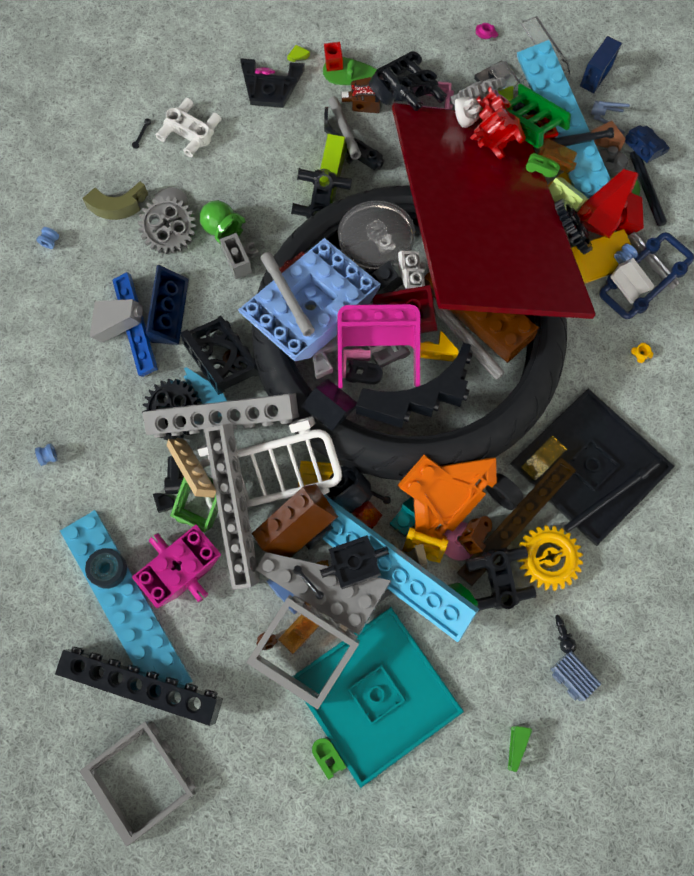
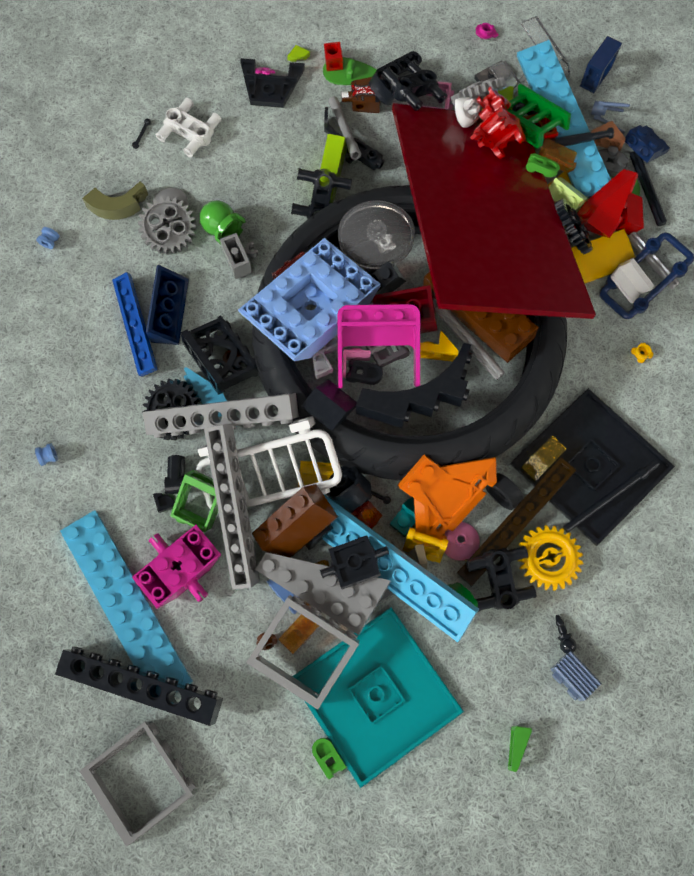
(98, 560): wheel -> none
(114, 318): light grey slope -> none
(191, 468): tan plate -> none
(298, 570): black hinge -> none
(301, 319): light grey piece -> none
(410, 269): white slope -> none
(474, 534): reddish brown leg -> none
(627, 253): medium blue wheel -> none

